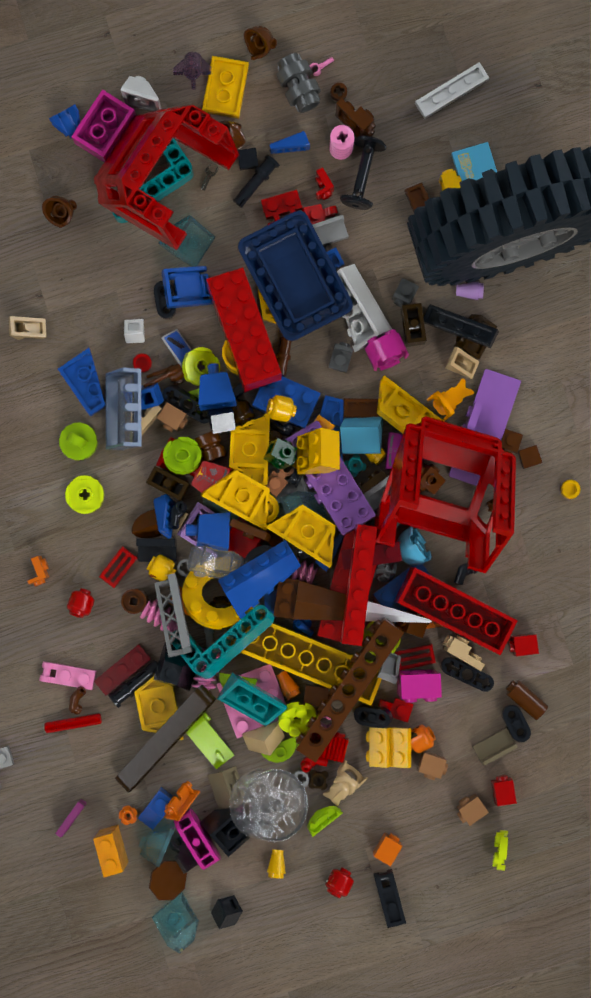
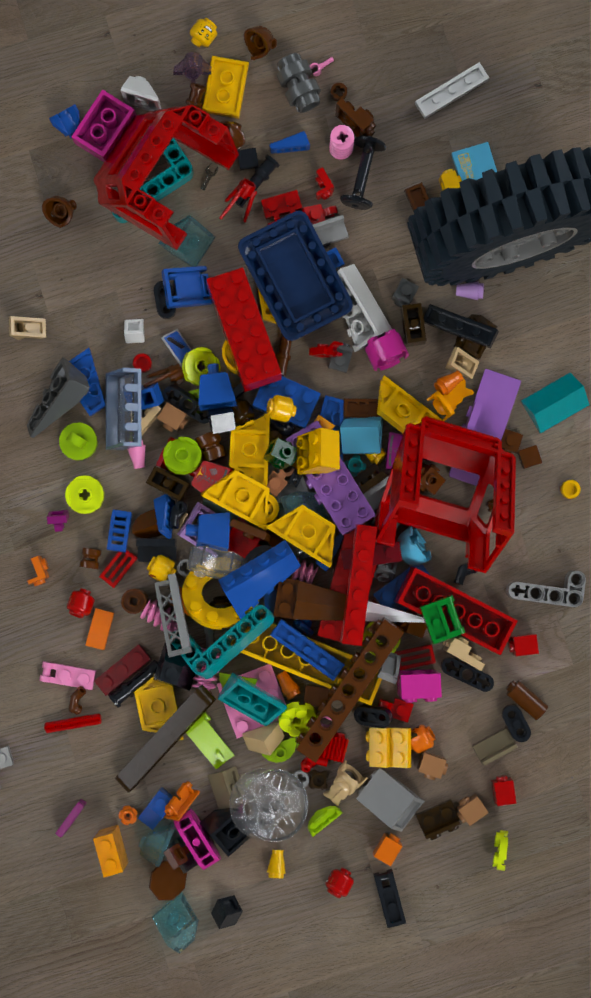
(58, 518): none -> magenta tile
(64, 392): none -> dark grey wedge
(92, 554): none -> reddish brown wheel
(99, 629): none -> orange tile
(123, 515): none -> blue slope
(137, 456): none -> bright pink cone
(176, 855): none -> reddish brown plate
(196, 94): none -> reddish brown bush
(203, 32): none -> yellow head
(244, 189): none -> red plant
(307, 649): none -> blue tile
(324, 351): none -> red plate
(389, 799): none -> light grey slope
(436, 621): none -> green plate
(438, 820): none -> dark brown bracket
(448, 383): none -> orange cone
(544, 591): none -> light grey beam
(556, 402): none -> teal slope

